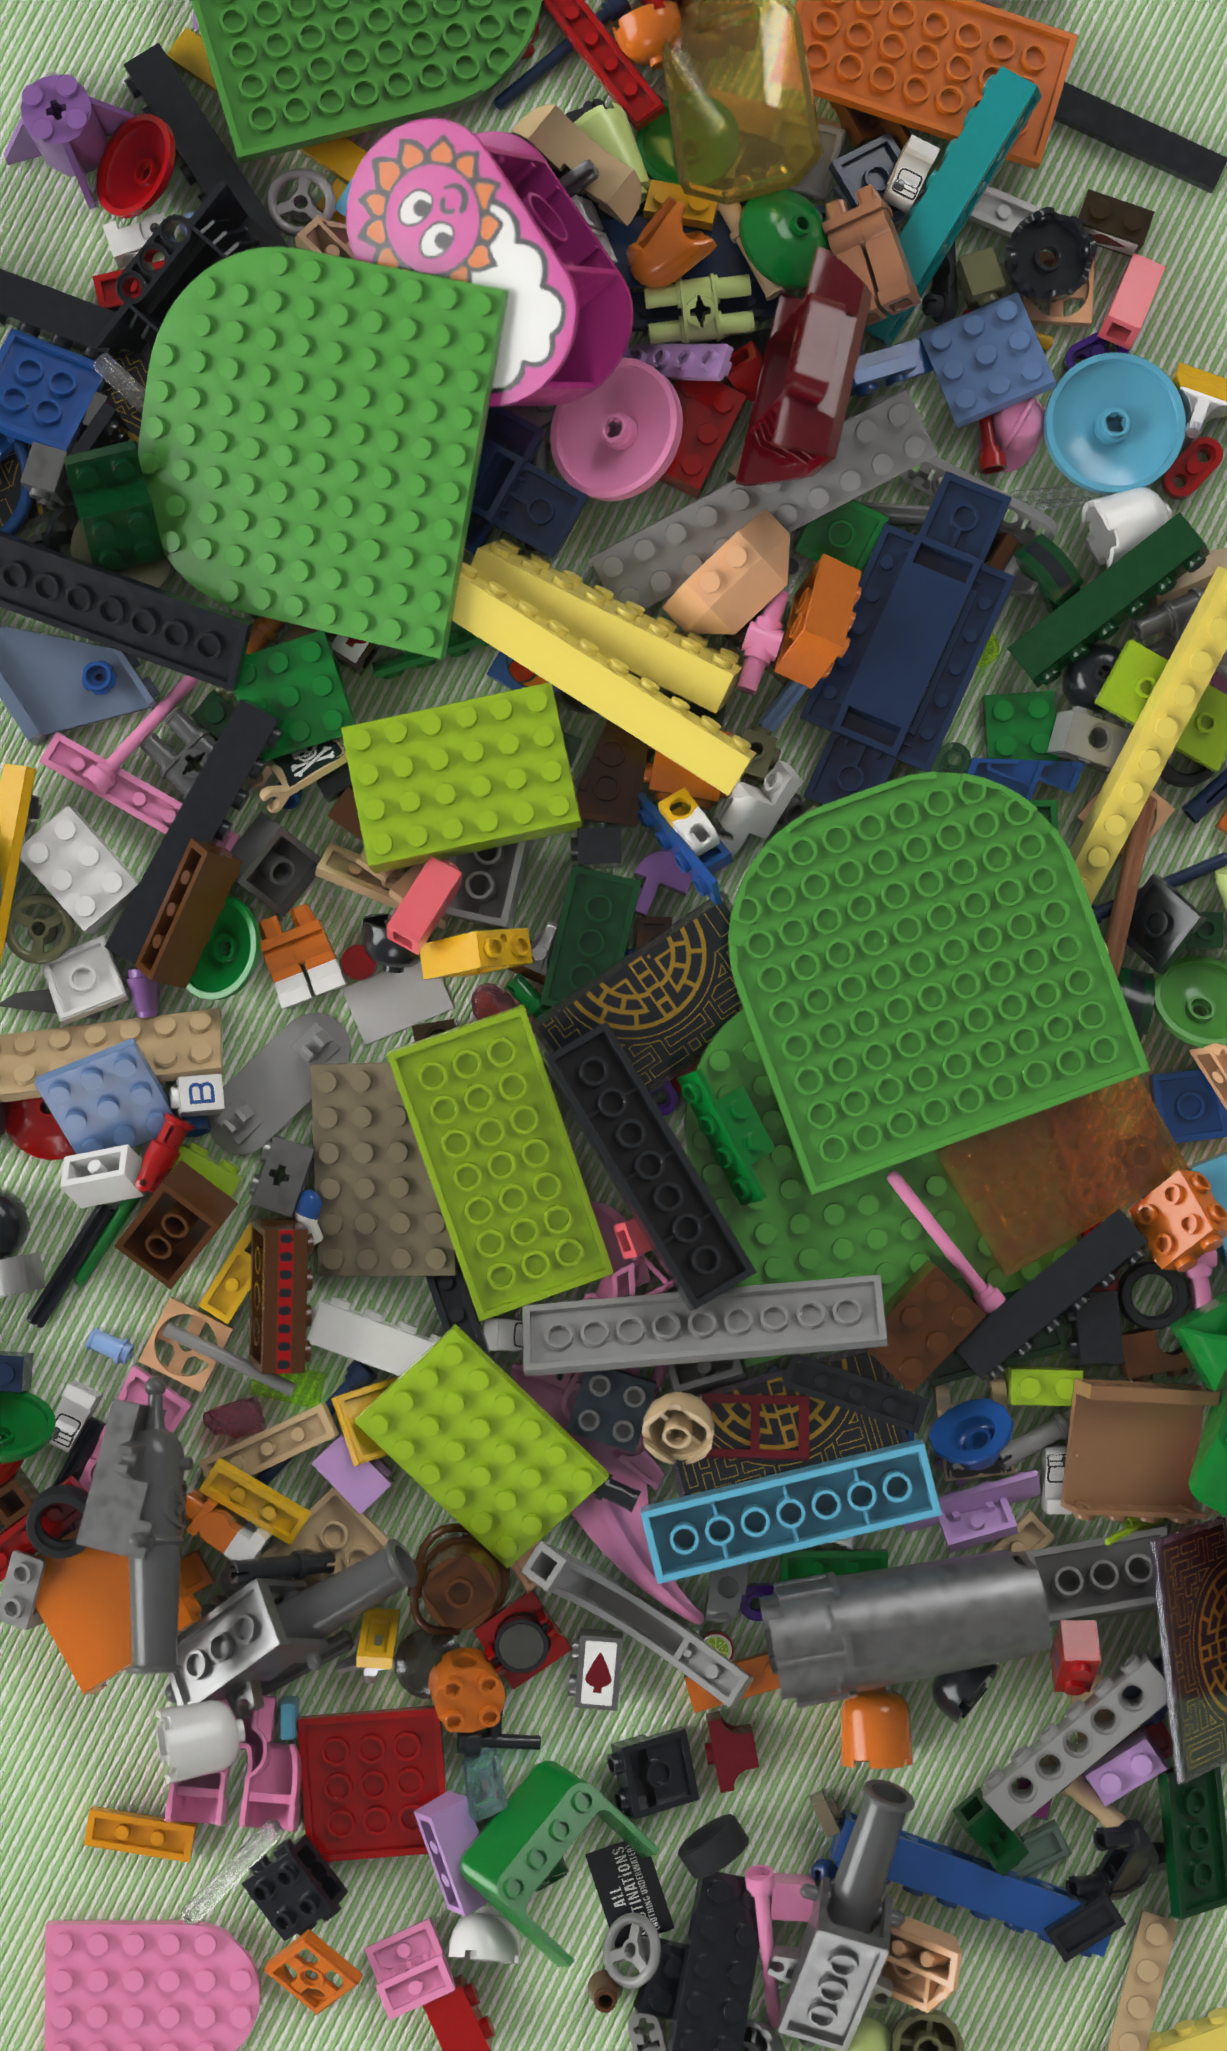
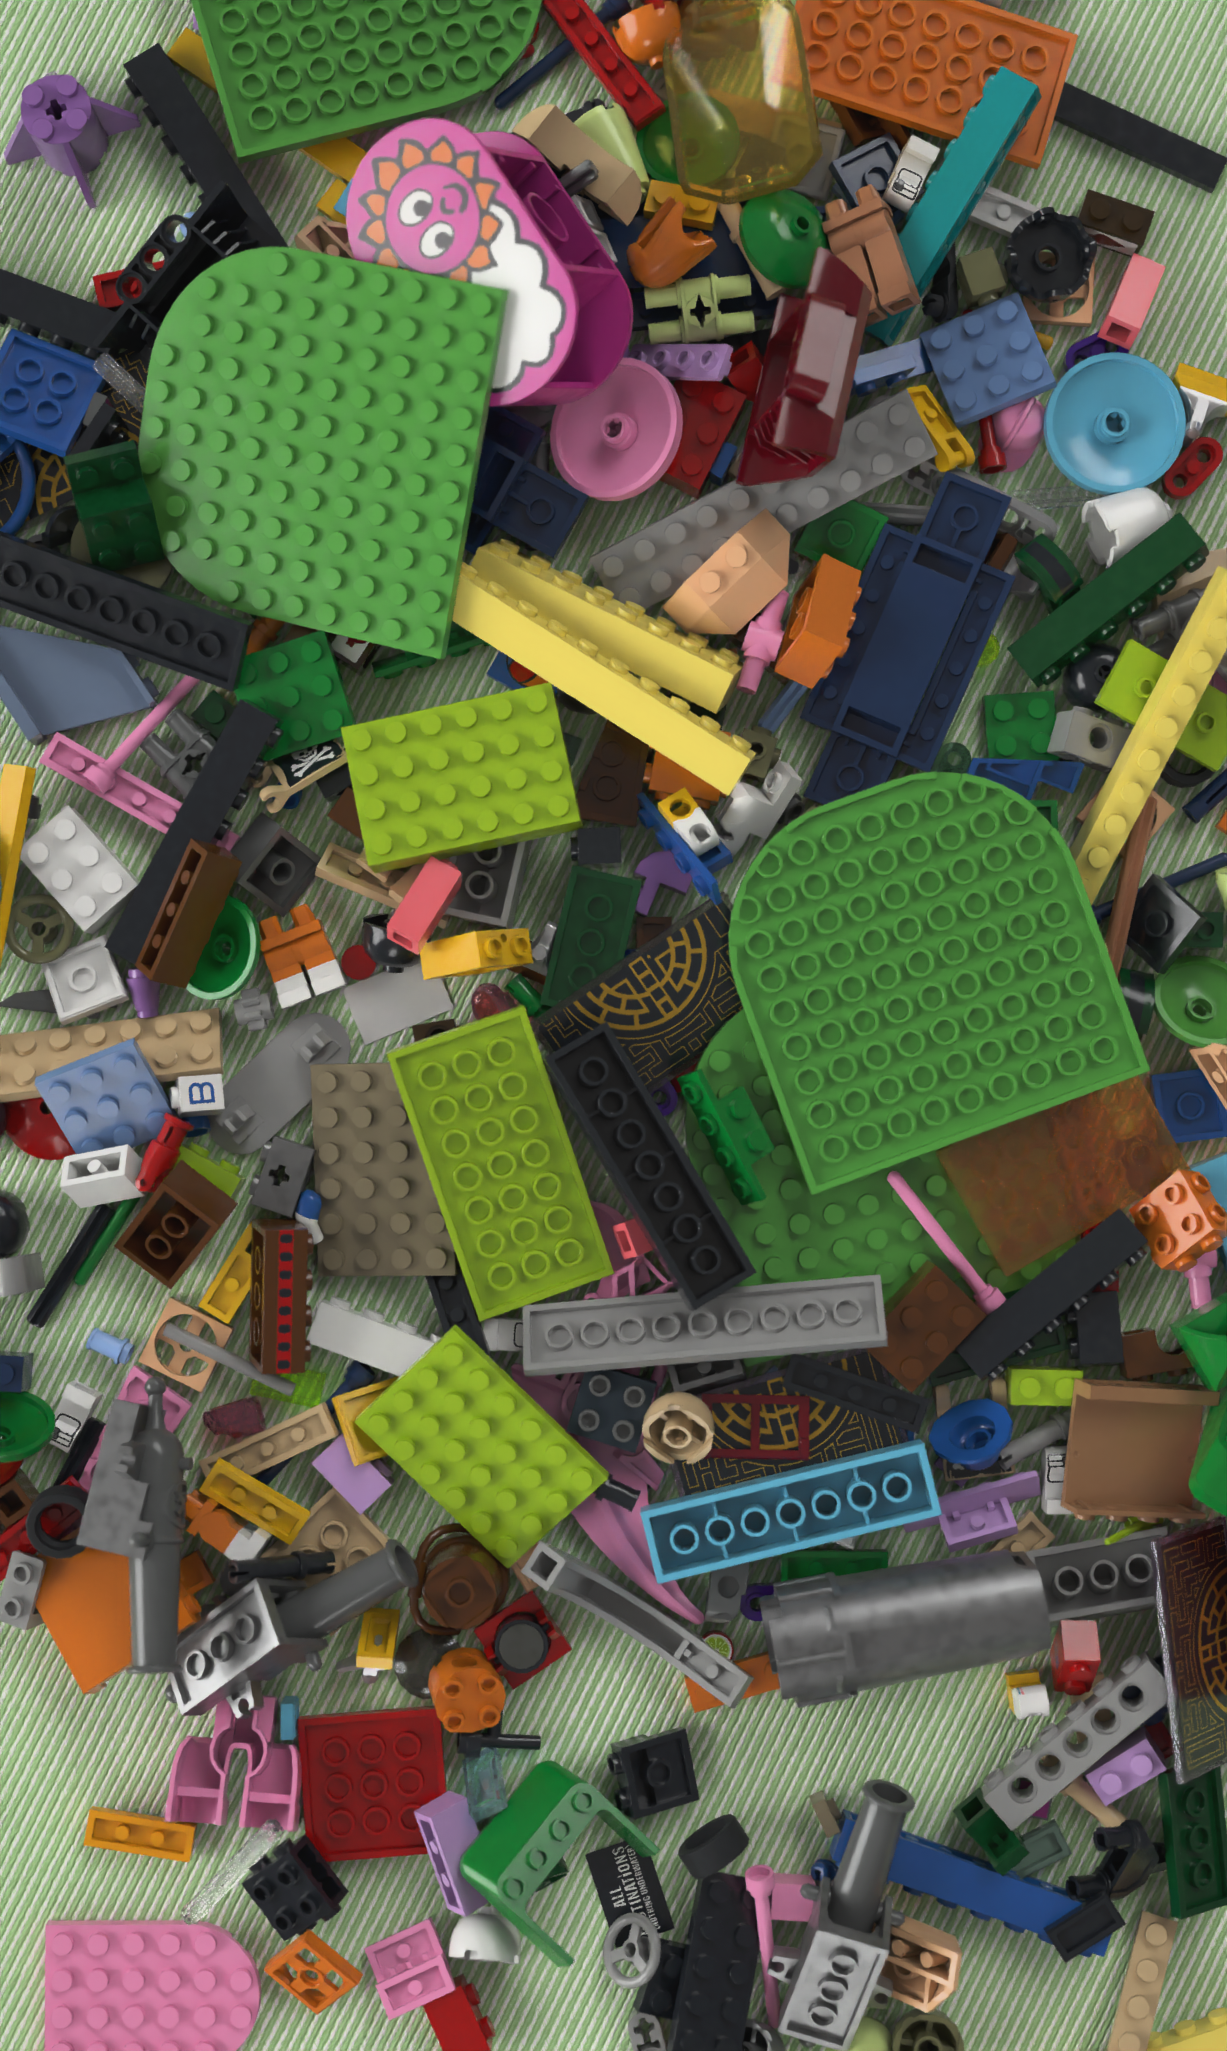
(47, 477): flat silver brick -> none
(99, 668): blue plate -> none
(129, 240): white leg -> none
(136, 166): red dish -> none
(198, 1739): white cylinder -> none
(254, 1009): none -> light grey gear
(300, 216): light grey piece -> none
(337, 1646): dark grey axle -> none
(598, 1669): brick -> none
(604, 1991): reddish brown cone -> none
(722, 463): none -> blue tile
(730, 1750): dark red brick -> none
(876, 1730): orange cylinder -> none
(948, 441): none -> yellow plate
(961, 1690): black cylinder -> none
(1027, 1694): none -> white leg
(1163, 1320): black tyre -> none

